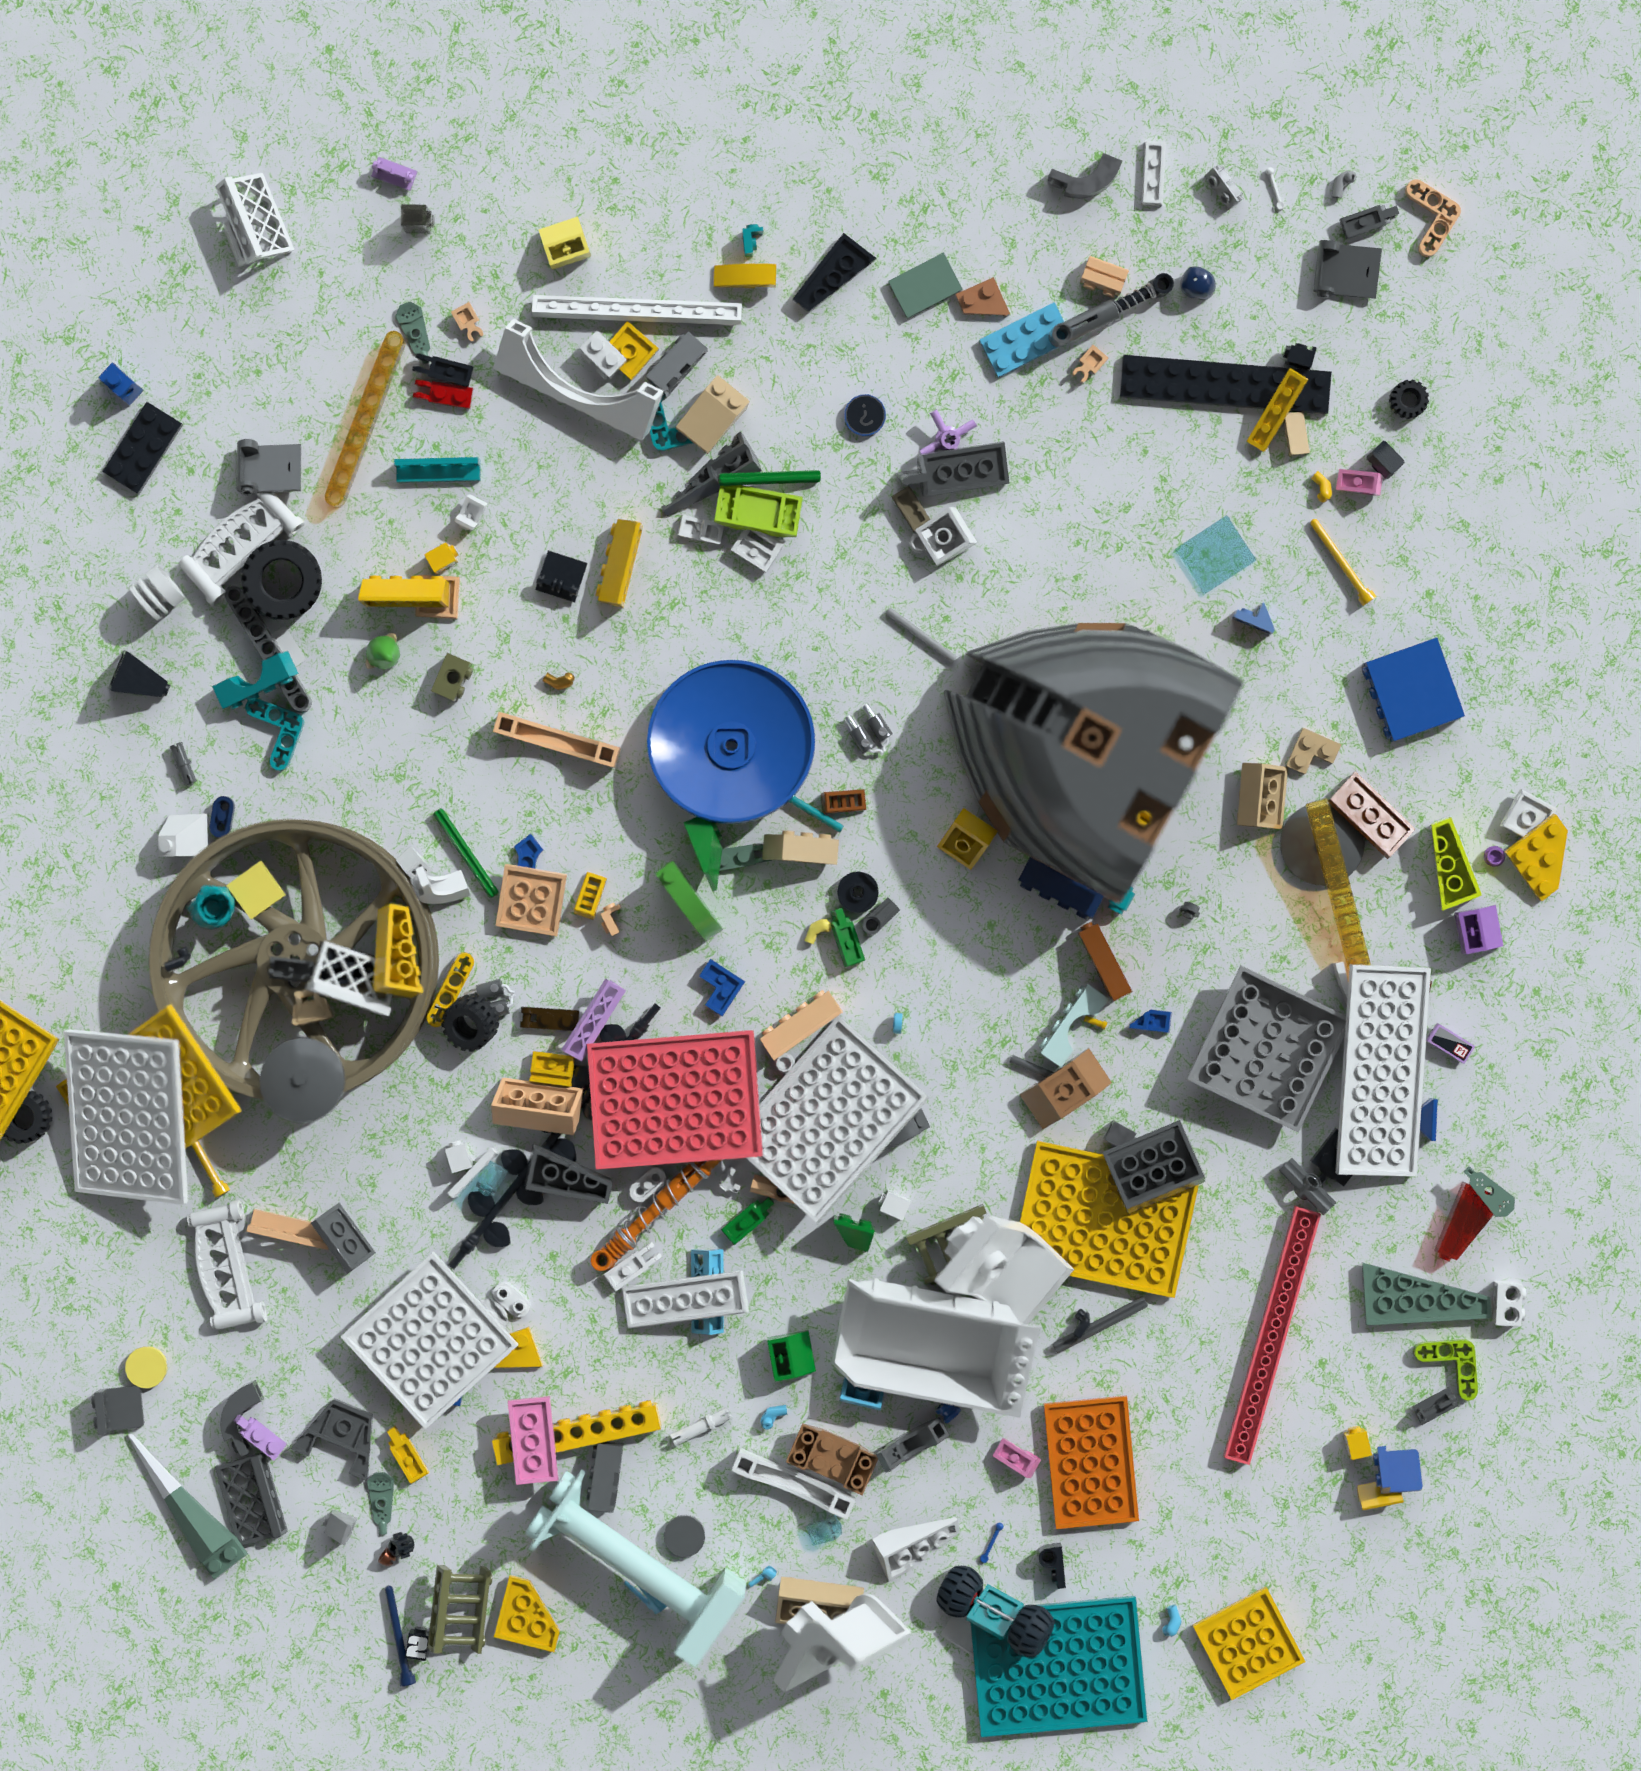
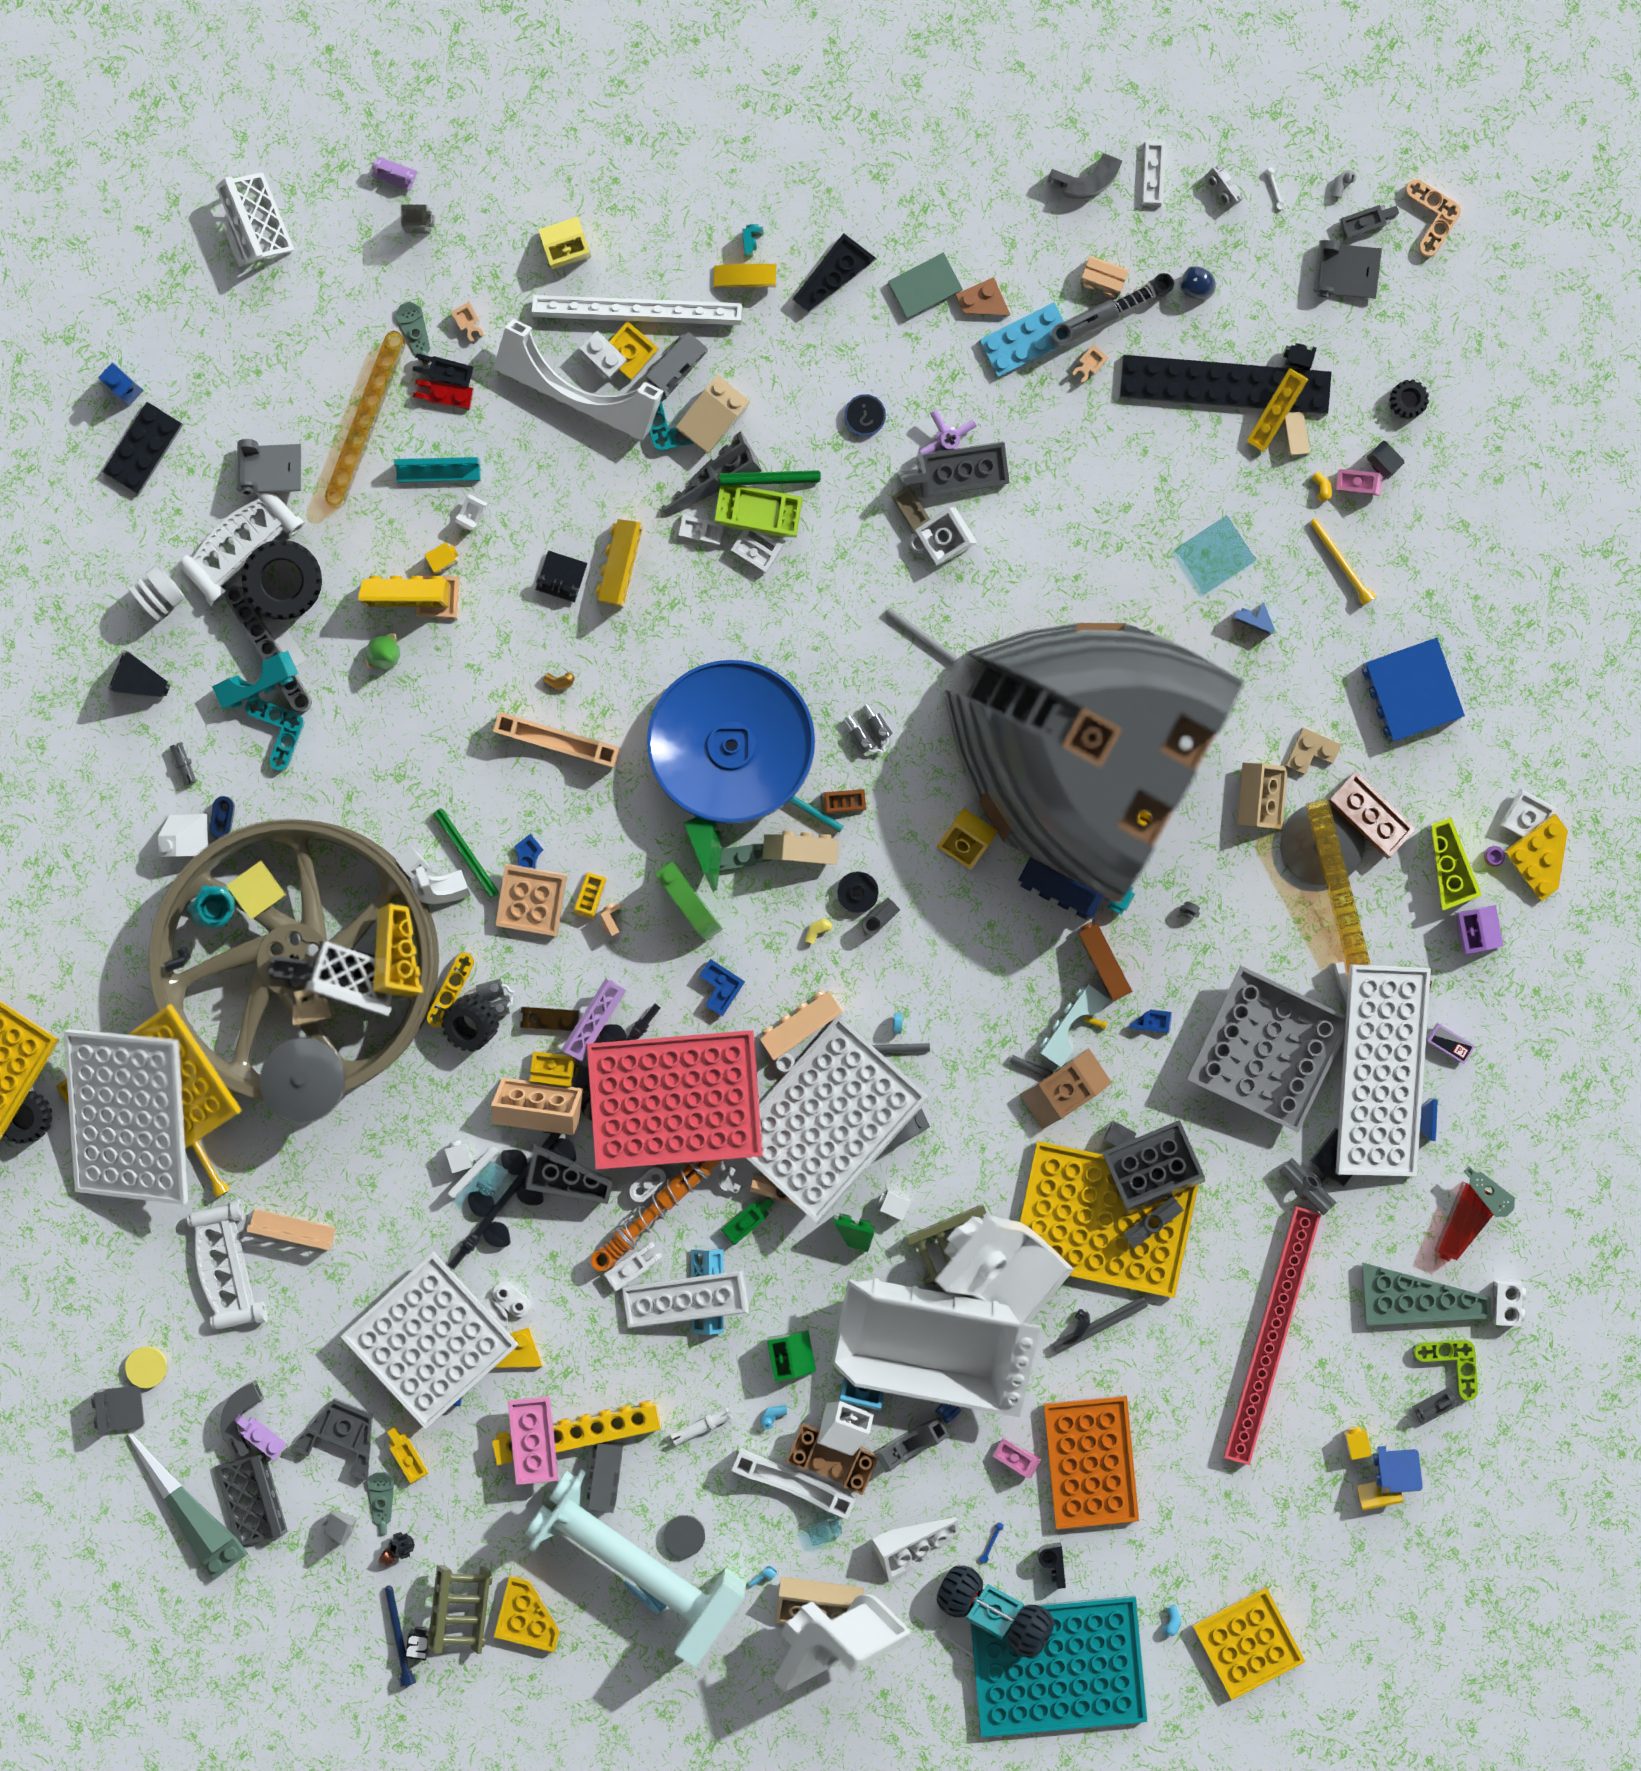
(343, 1238): dark grey plate -> none
(452, 664): olive brick -> none
(844, 1427): none -> white slope
(846, 938): green hinge -> none
(894, 1048): none -> dark grey bar
(1141, 1230): none -> dark grey piece

